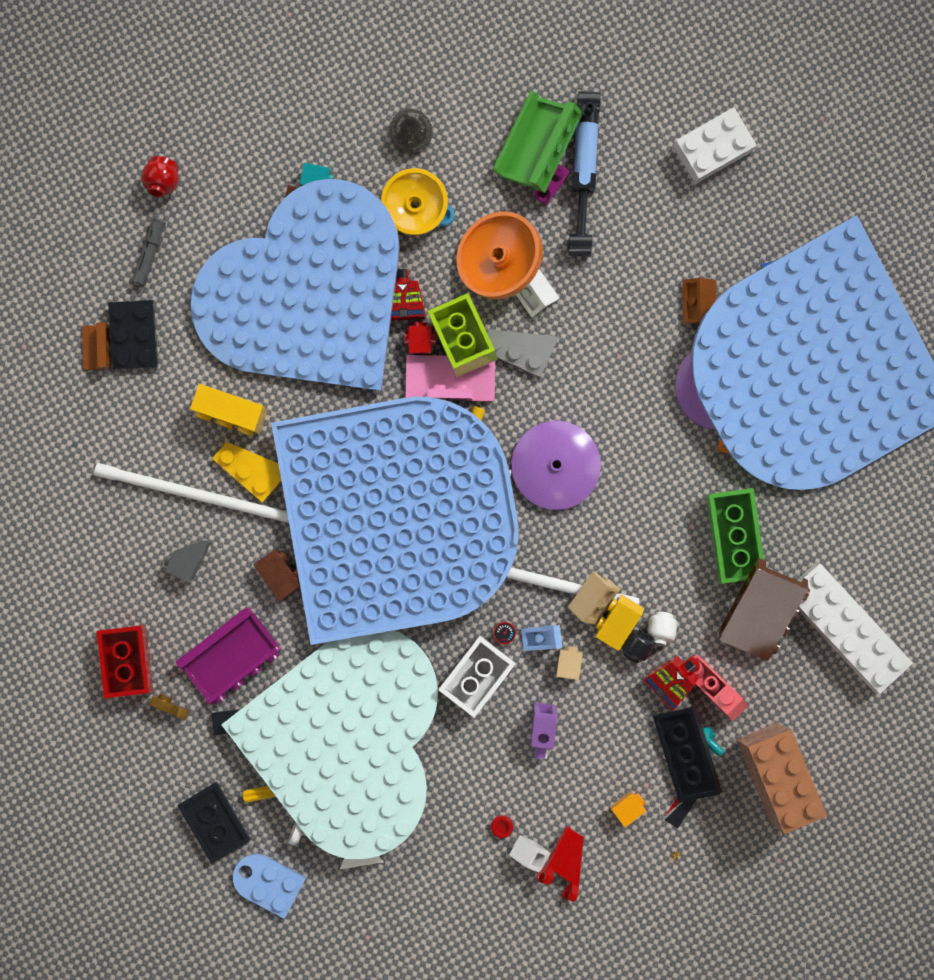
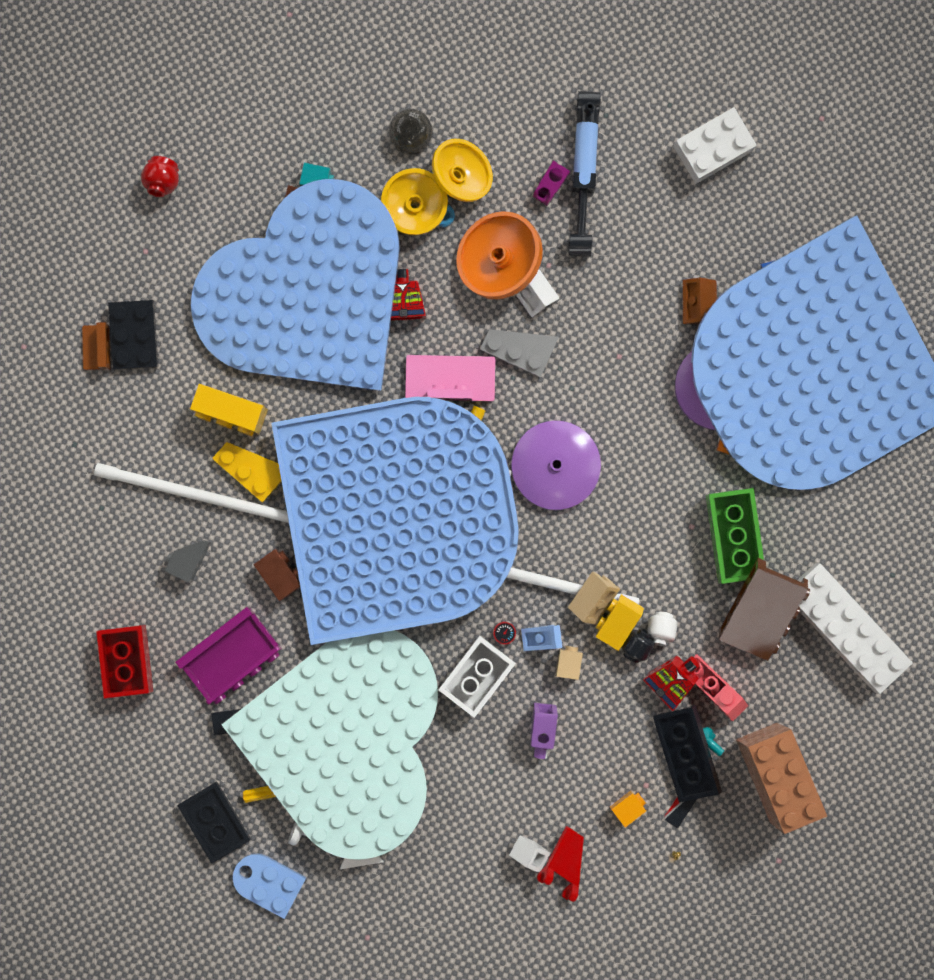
(150, 247): dark grey pin -> none
(164, 703): pearl gold plate -> none
(420, 339): red brick -> none
(462, 335): lime brick -> none
(469, 166): none -> yellow dish
(502, 826): red tile -> none
(537, 142): bright green panel -> none

